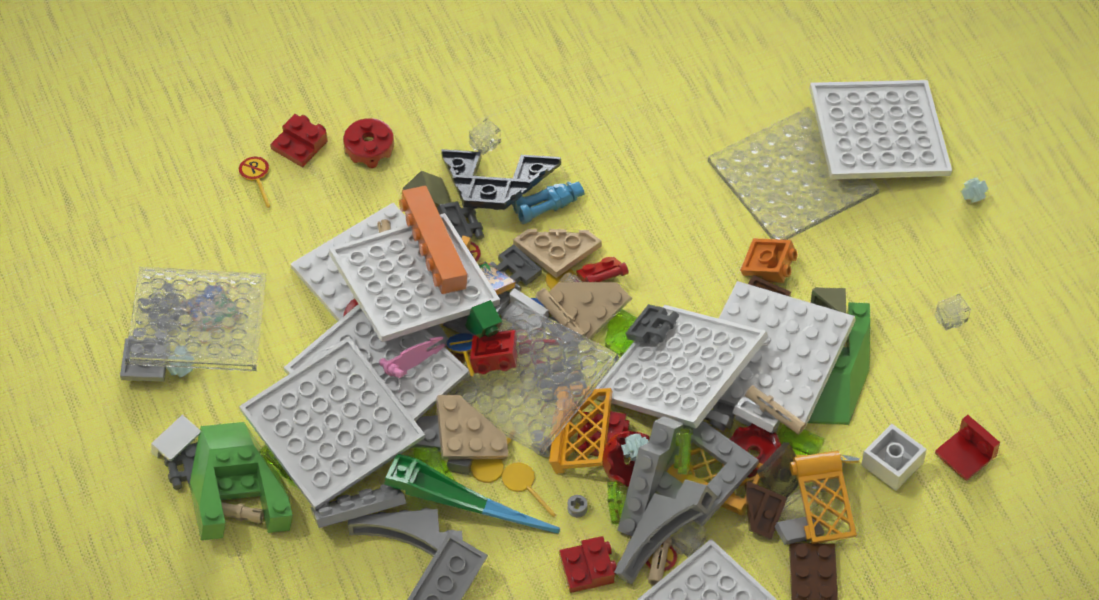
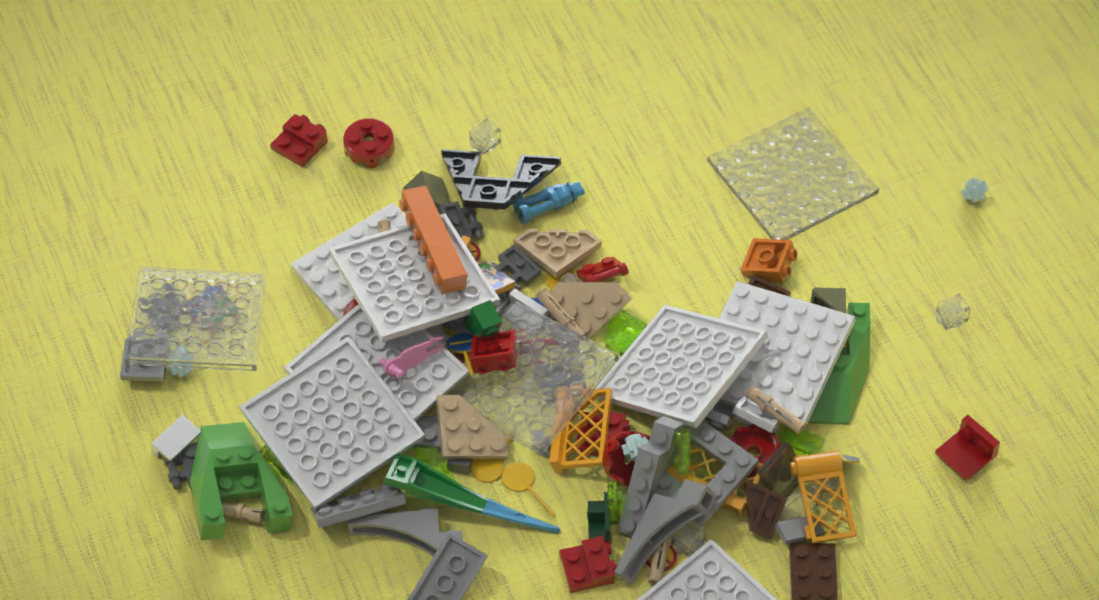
(254, 169): piece -> none
(571, 506): light grey bush -> none
(599, 519): none -> dark green panel
(647, 323): dark grey plate -> none
(879, 129): white plate -> none
(893, 457): white brick -> none

